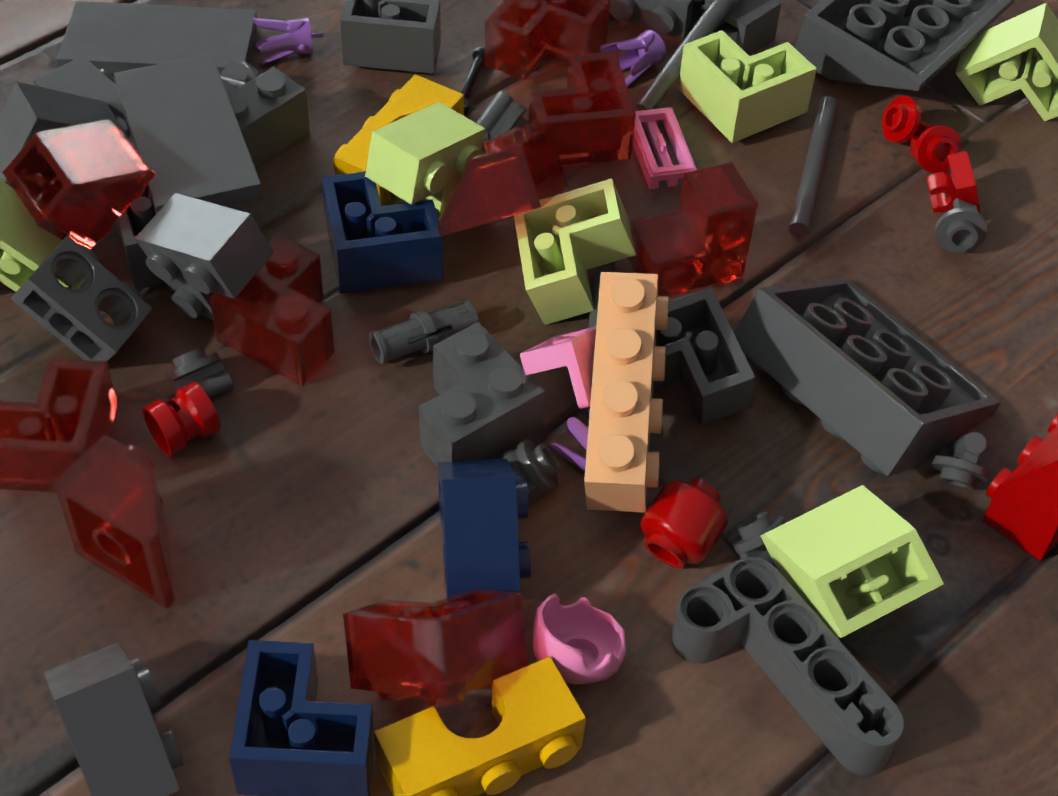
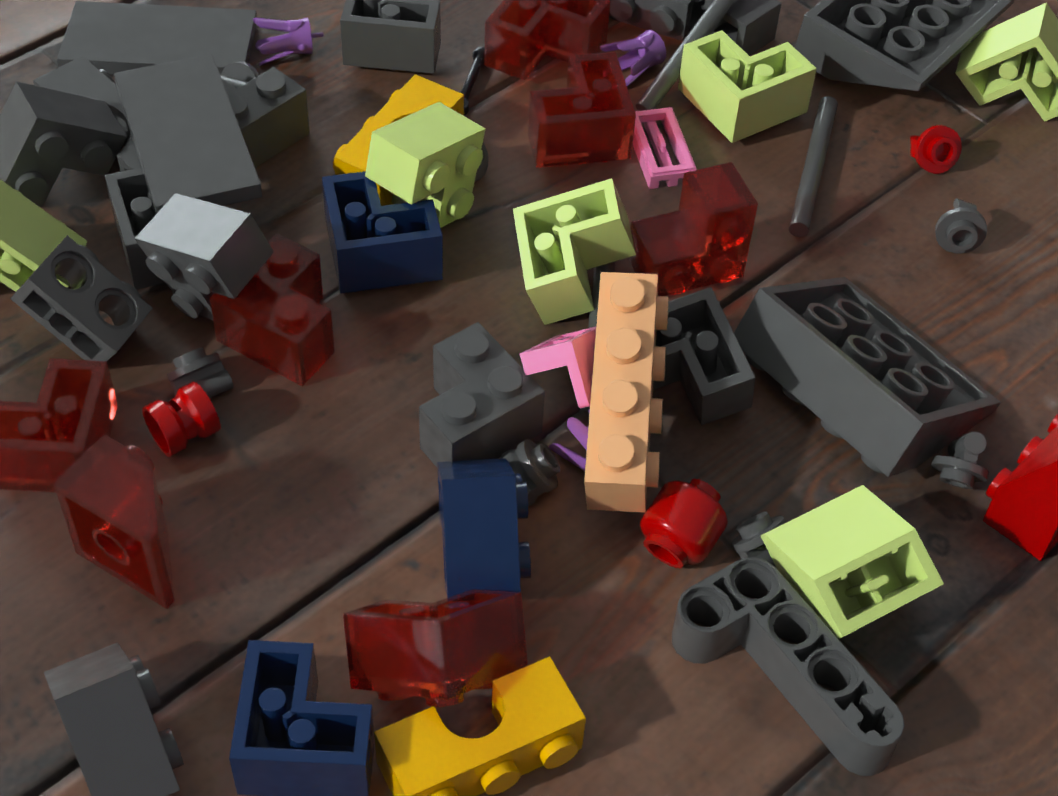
(79, 179): clear red slope -> none
(421, 331): dark grey pin -> none
(501, 116): dark grey plate -> none
(509, 178): clear red slope -> none
(579, 639): bright pink hair -> none
(903, 120): red plate -> none
(960, 184): red tile -> none

